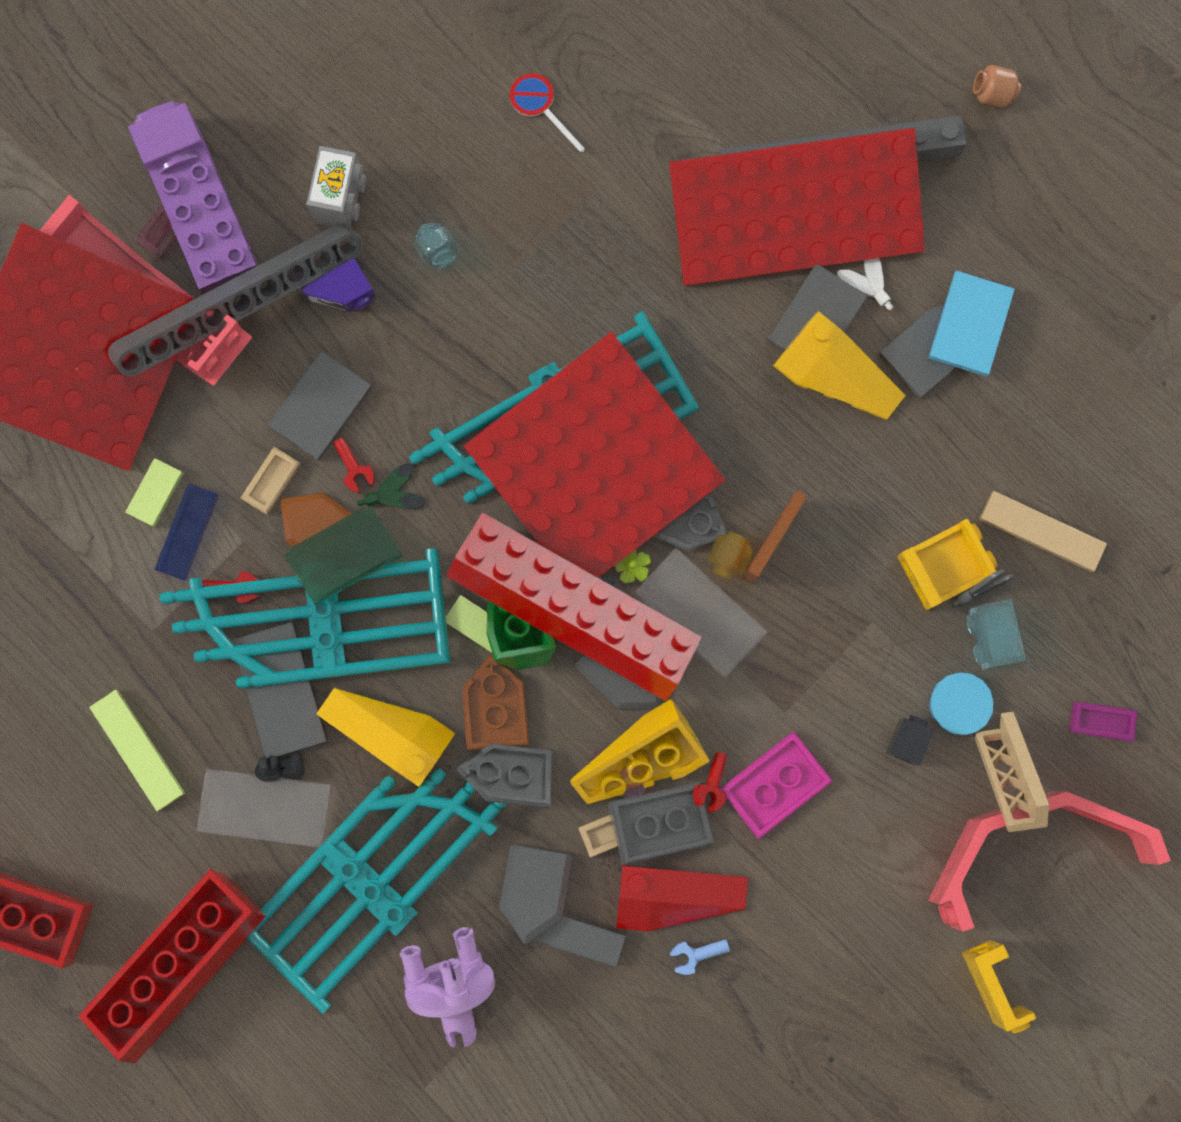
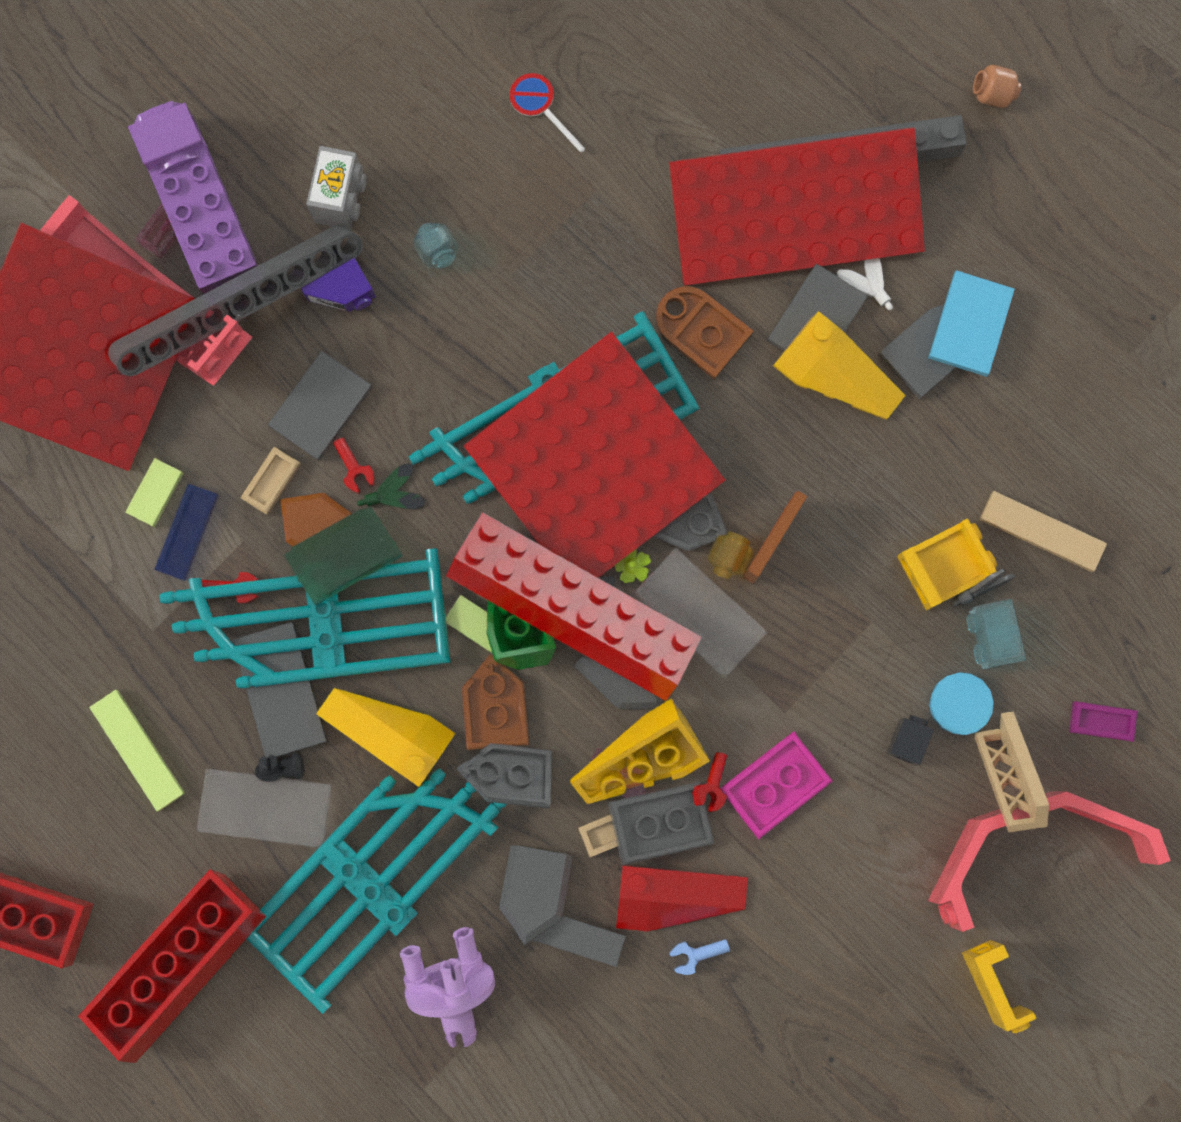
(703, 331): none -> dark orange tile

